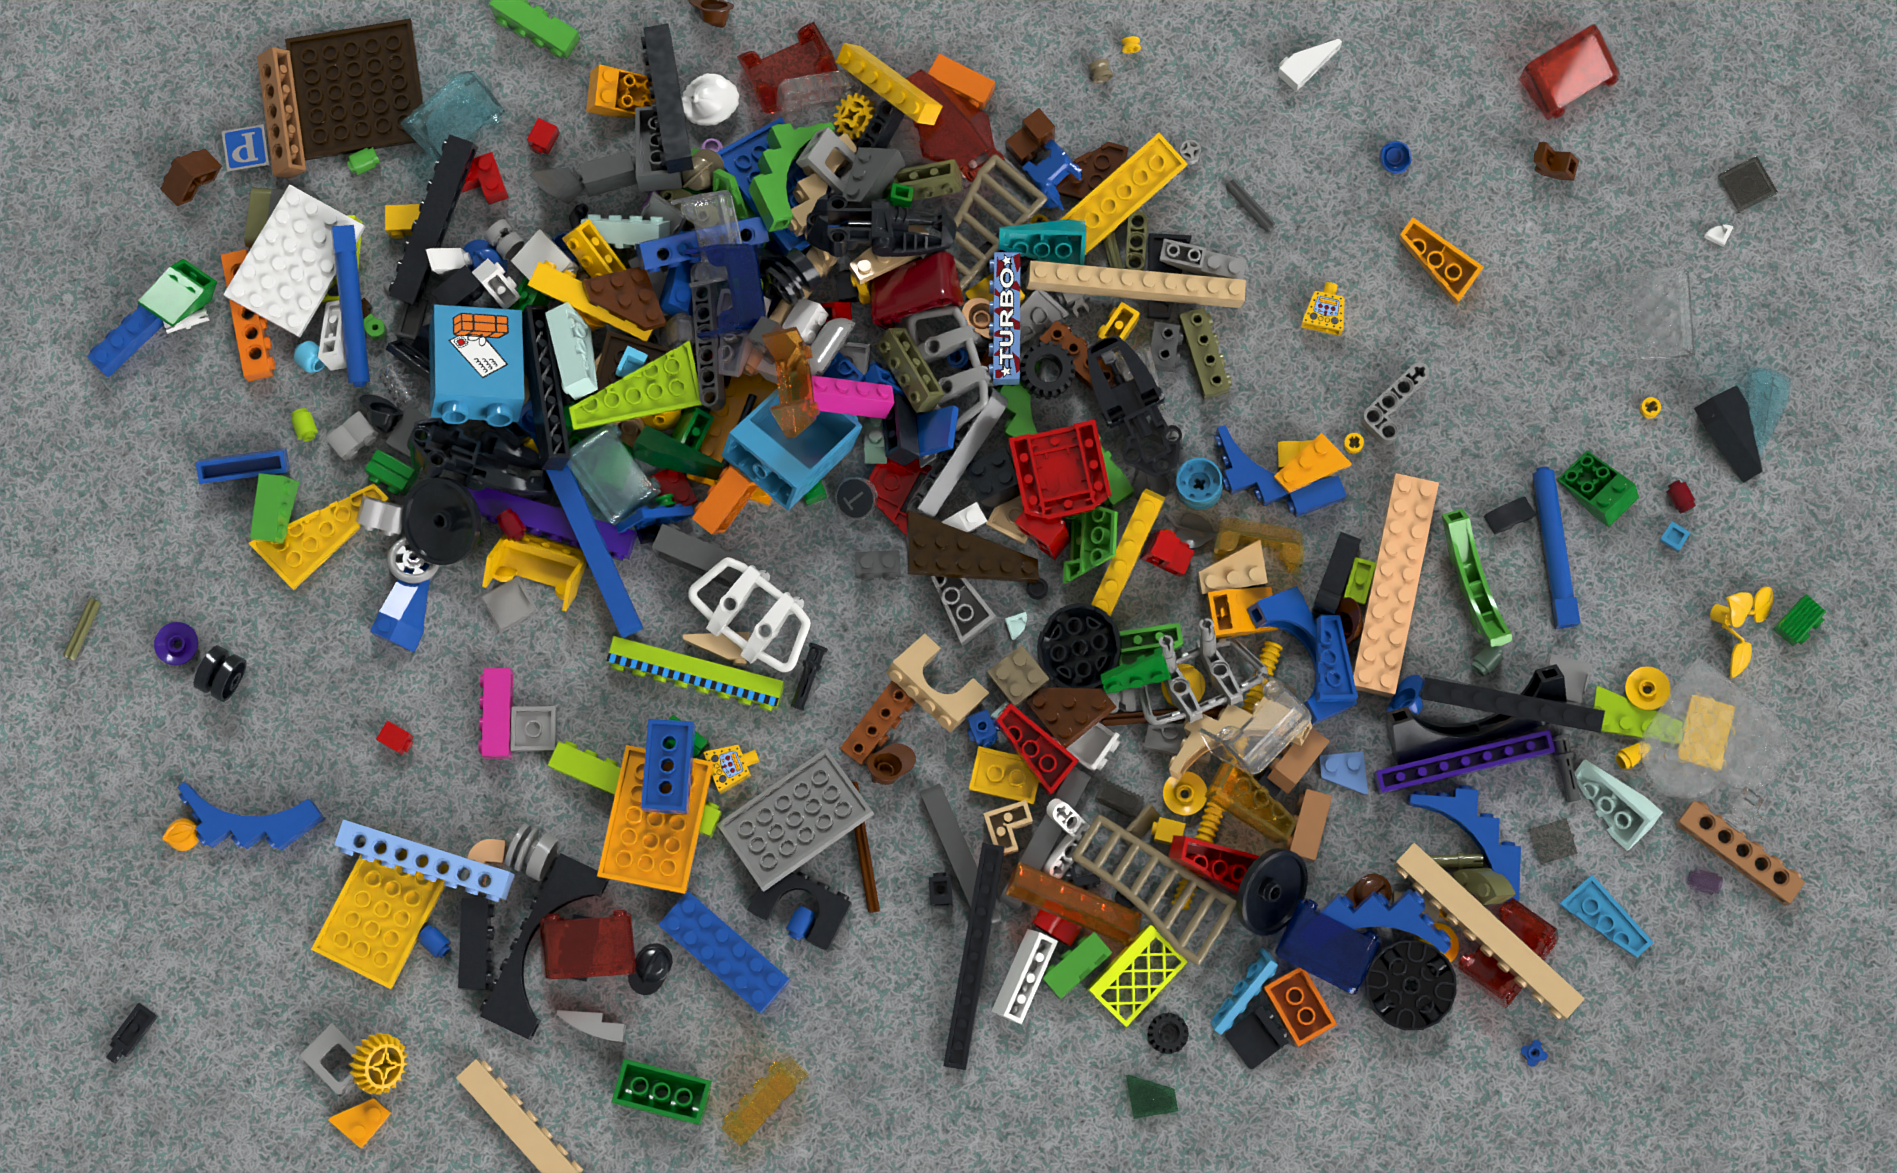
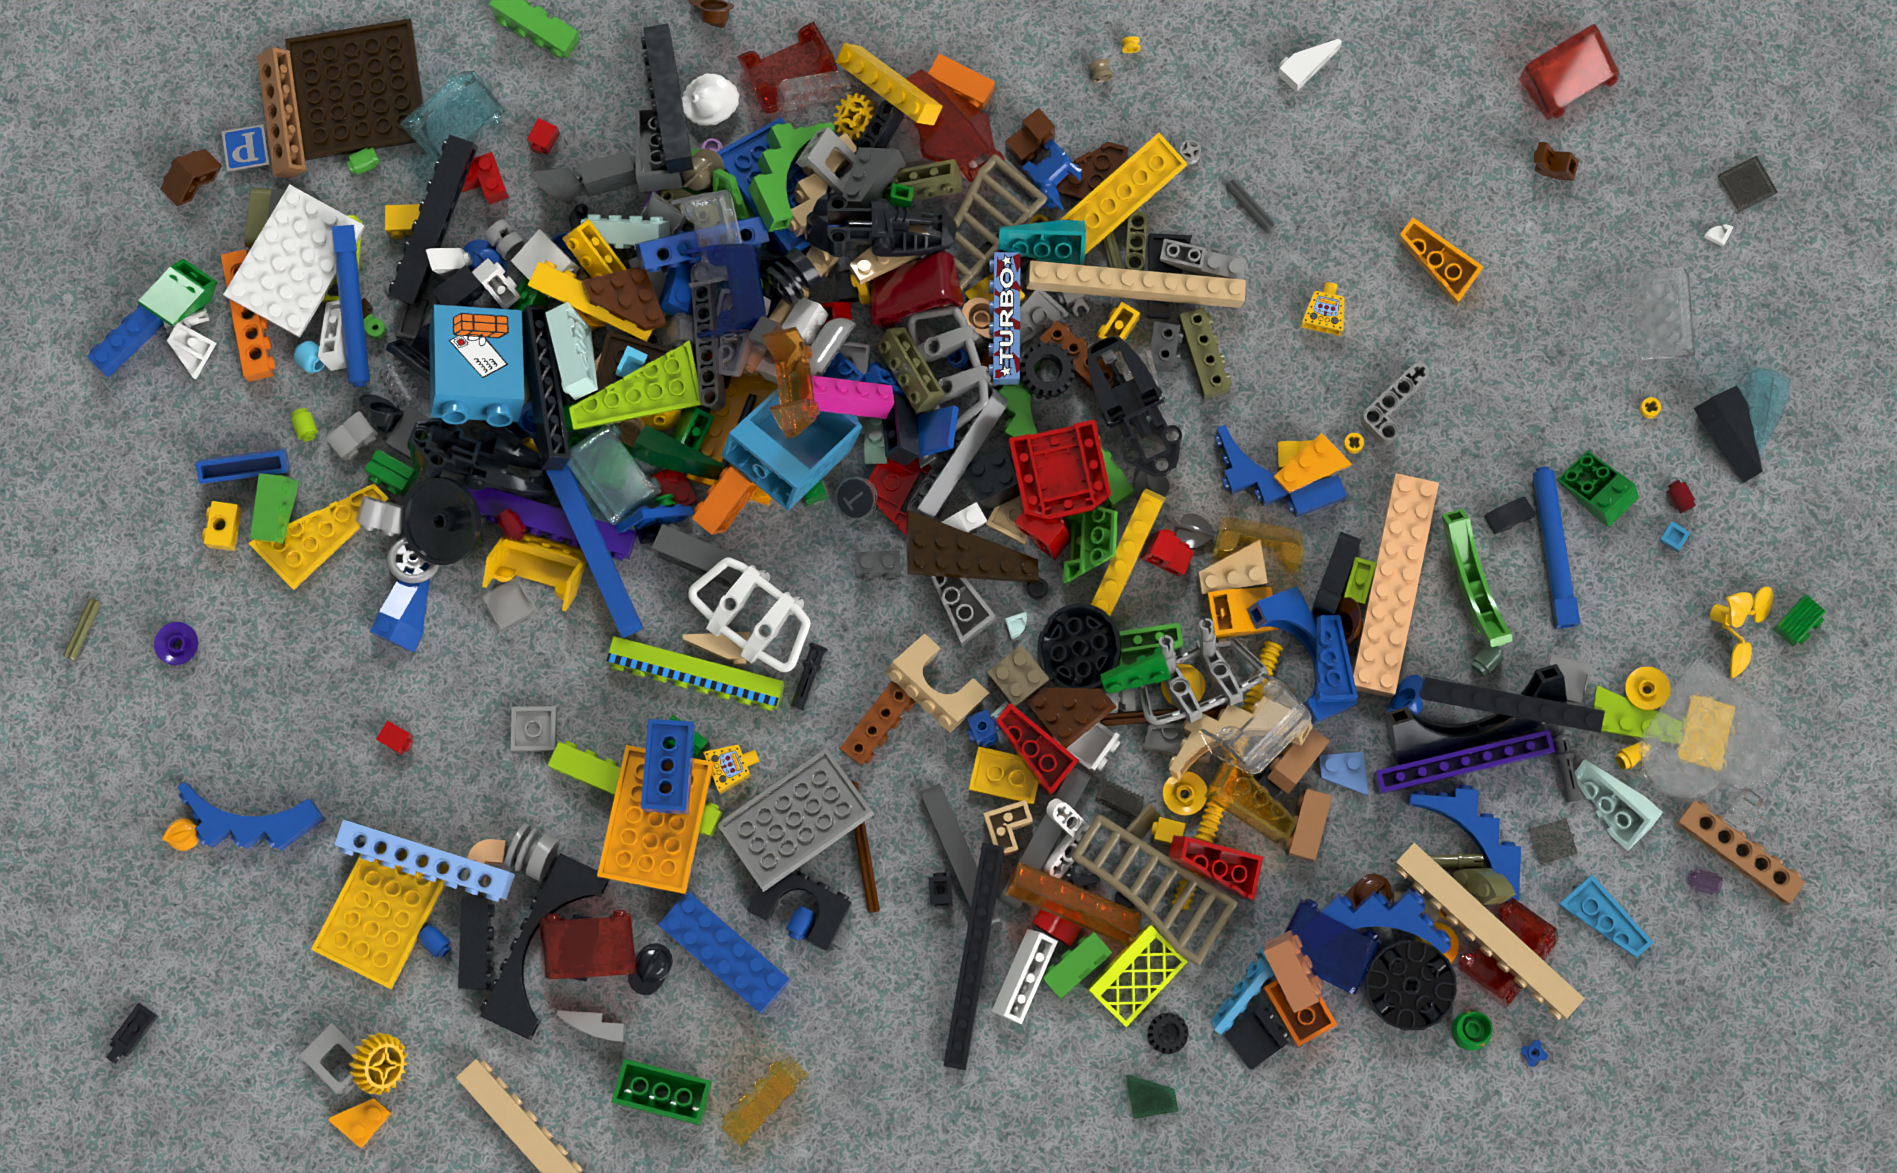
(191, 348): none -> white wing
(220, 673): black wheel -> none
(225, 538): none -> yellow brick
(496, 707): dark pink brick -> none
(617, 92): light orange slope -> none
(891, 763): reddish brown piece -> none
(1202, 472): dark azure wheel -> none
(1271, 891): black dish -> none
(1293, 970): none -> nougat brick
(1395, 157): blue hair -> none
(1472, 1030): none -> green piece

